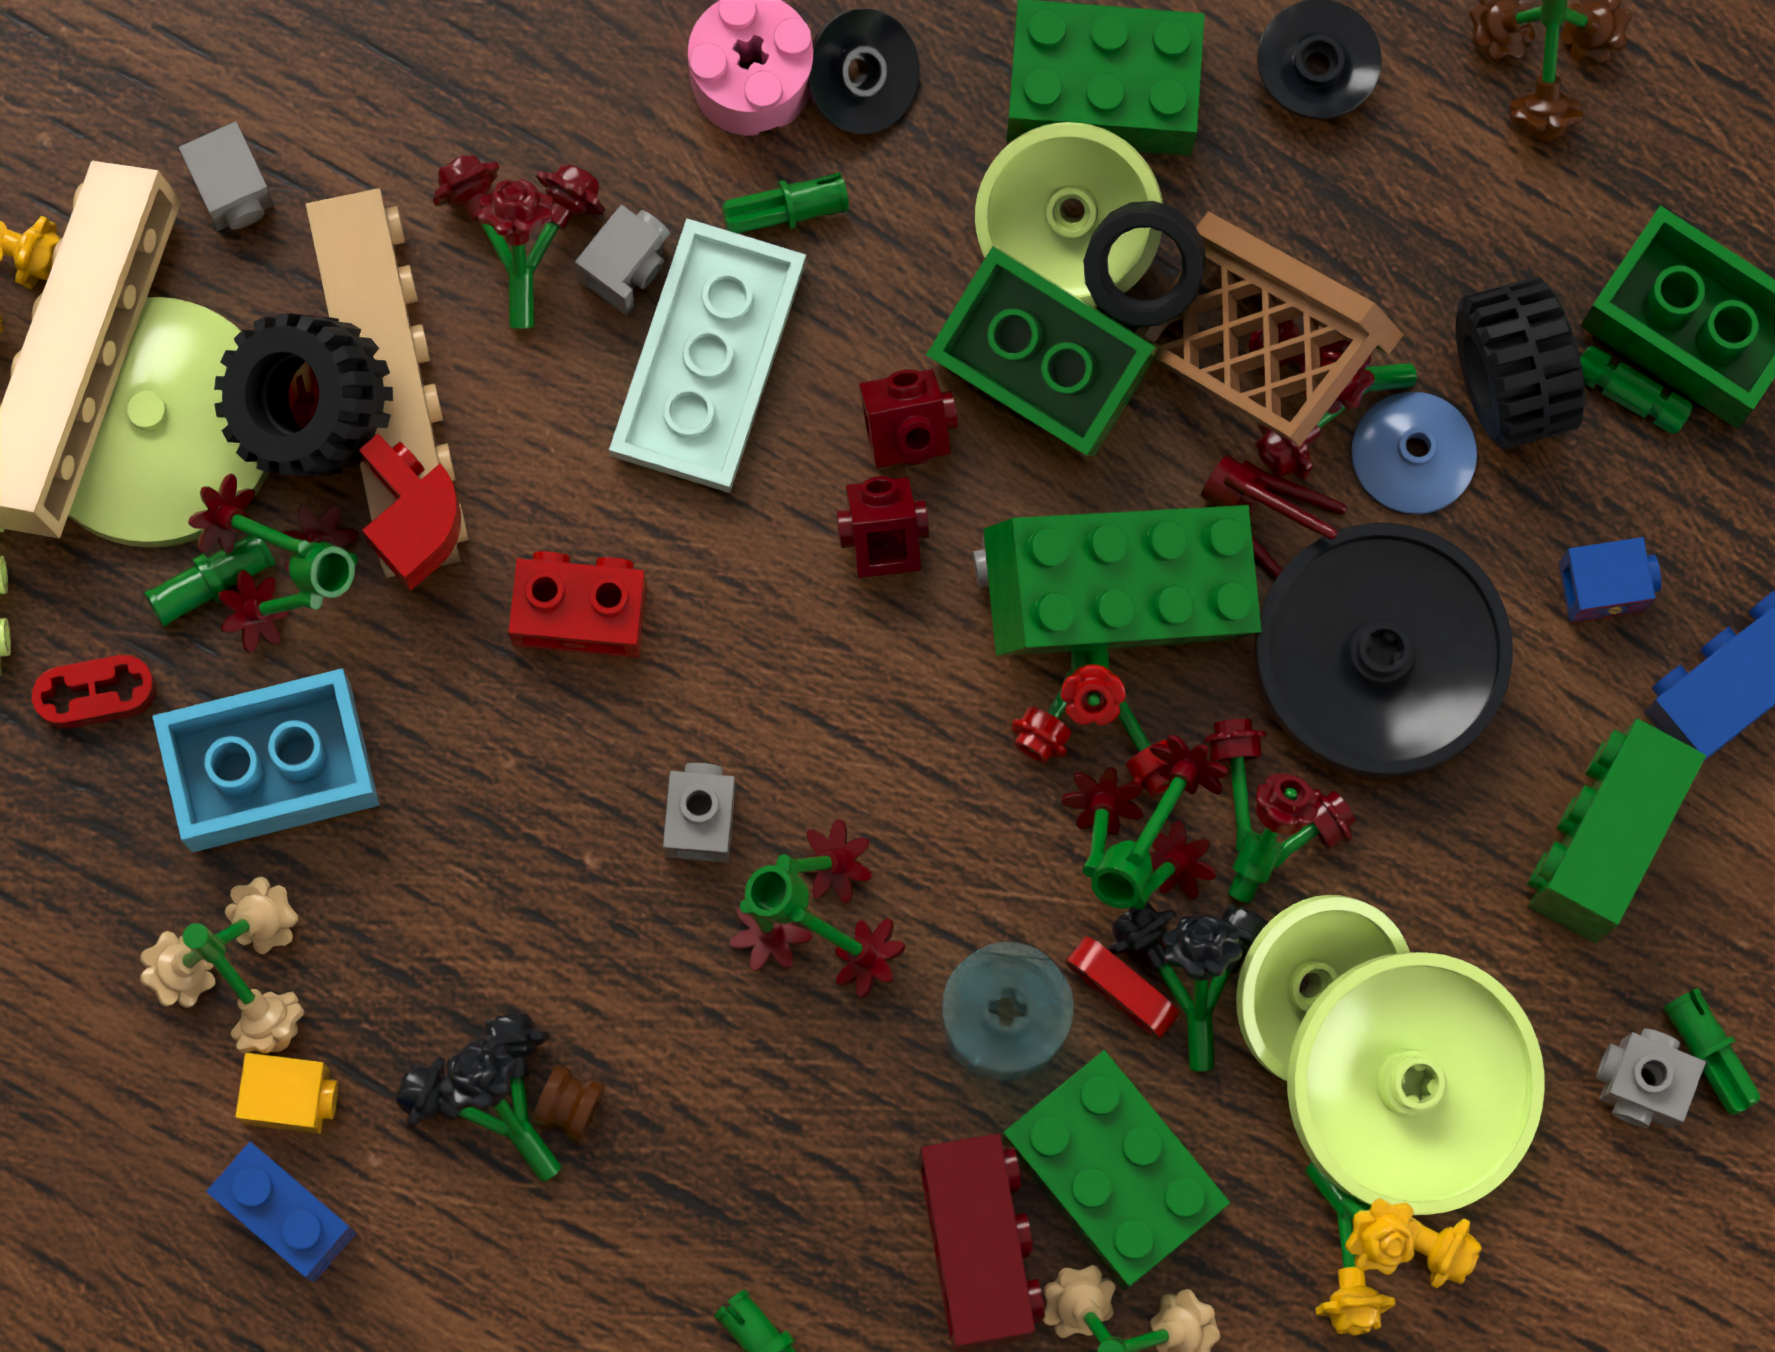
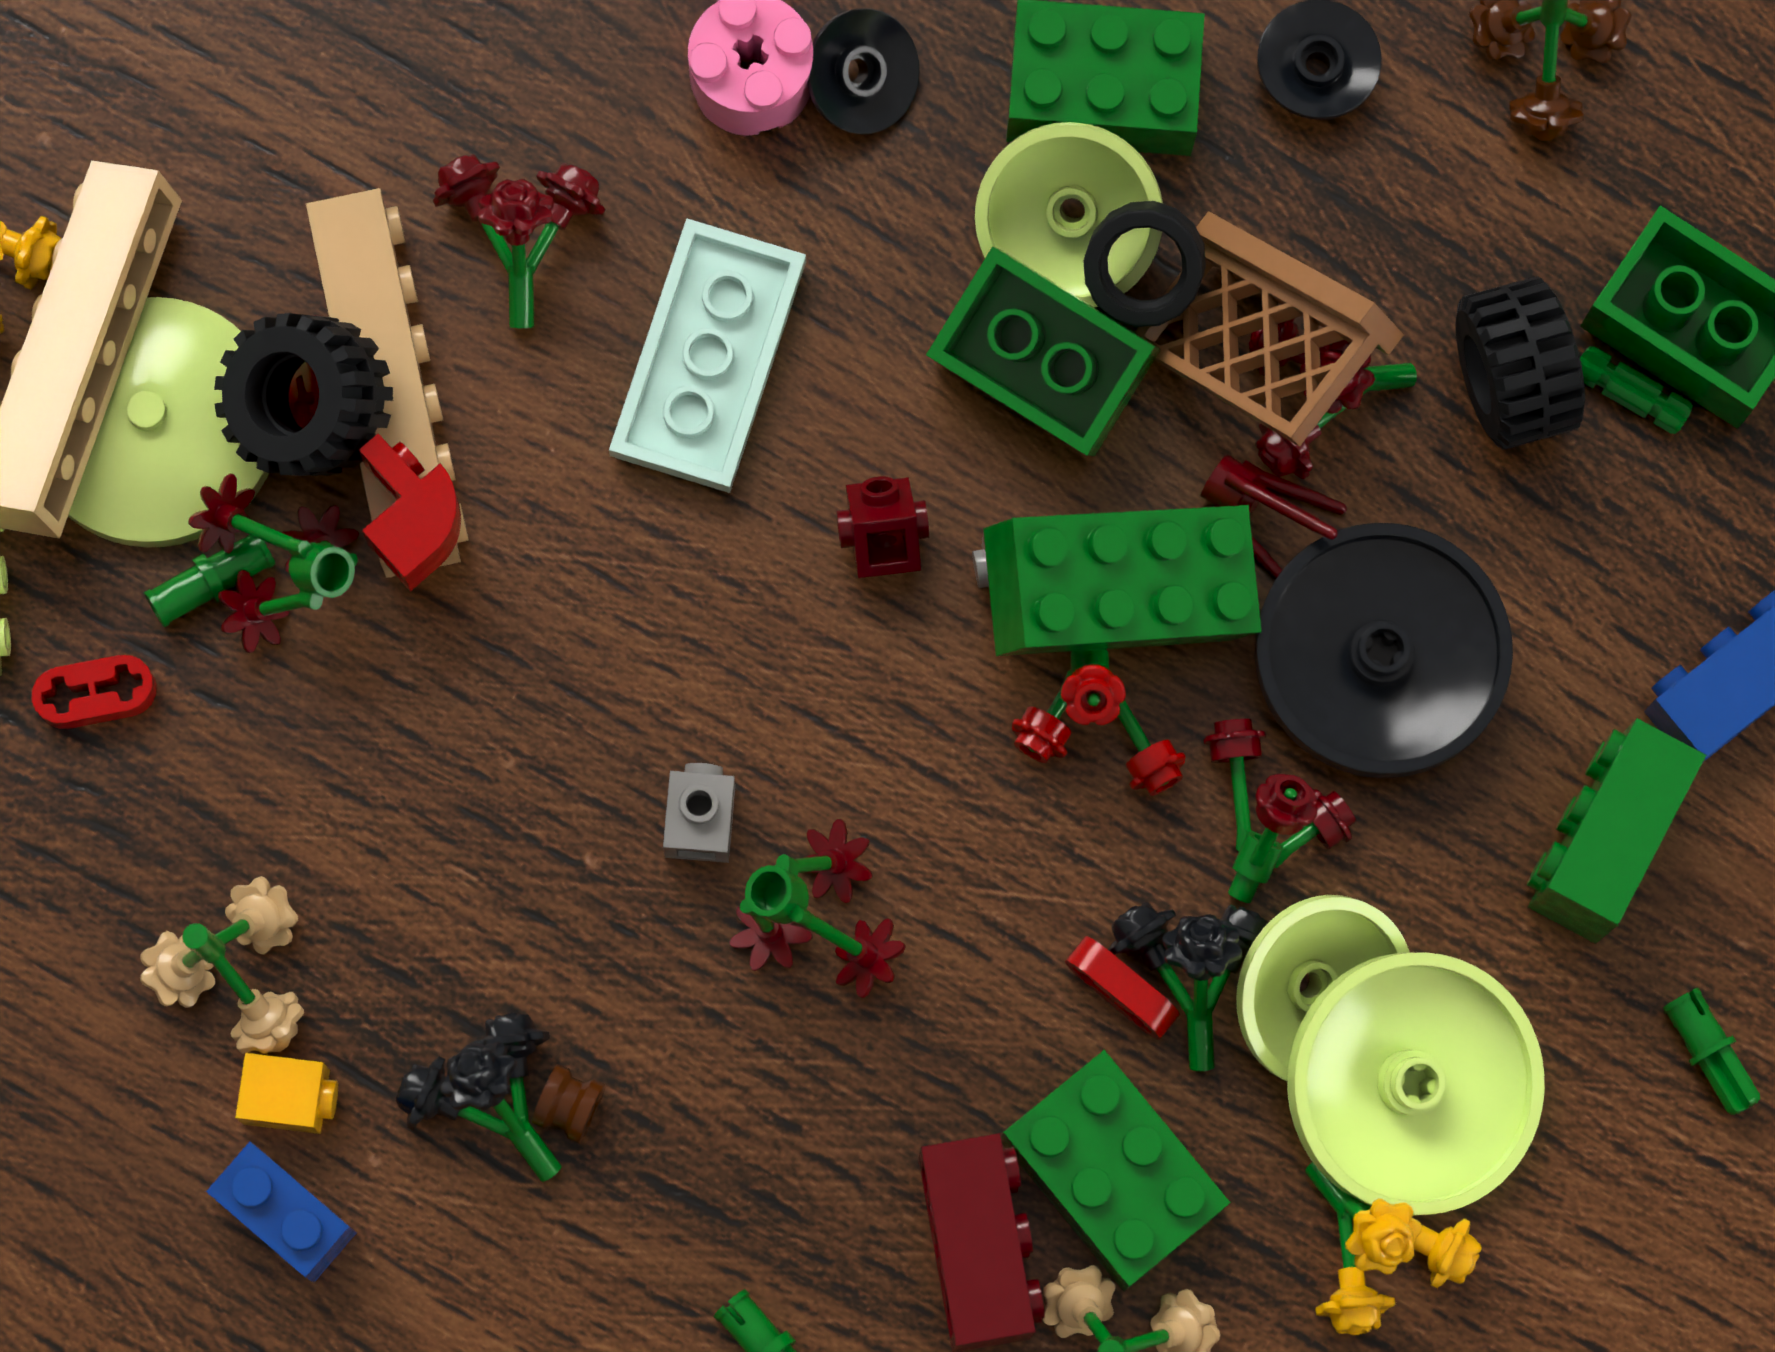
(227, 177): light grey brick -> none
(265, 760): medium azure brick -> none
(578, 605): red brick -> none
(623, 256): light grey brick -> none
(787, 204): green axle -> none
(907, 417): dark red brick -> none
(1036, 990): clear light blue brick -> none
(1125, 871): plant -> none
(1410, 482): medium blue dish -> none
(1609, 579): blue brick -> none
(1671, 1075): light grey brick -> none

